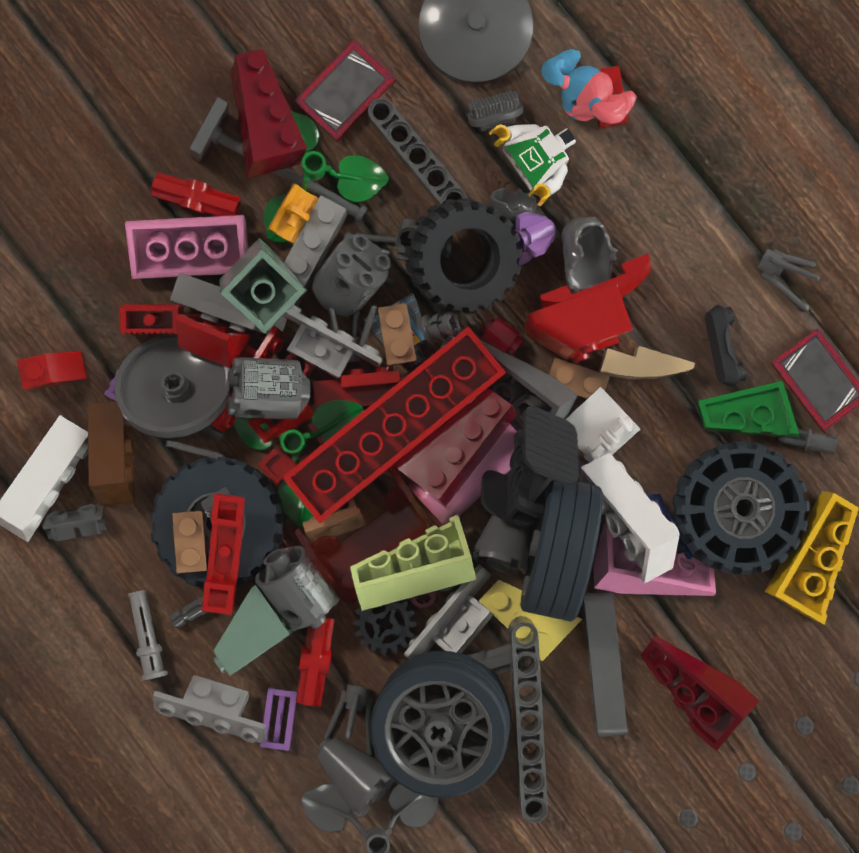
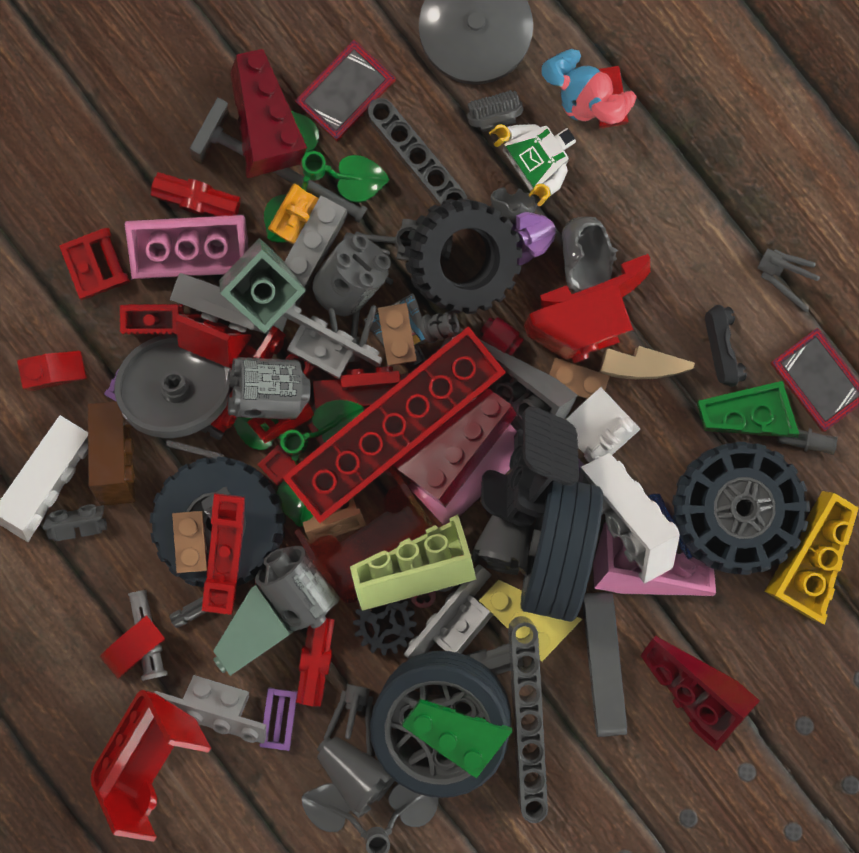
(85, 267): none -> red plate
(132, 647): none -> red brick
(134, 758): none -> red windscreen
(456, 736): none -> green wing

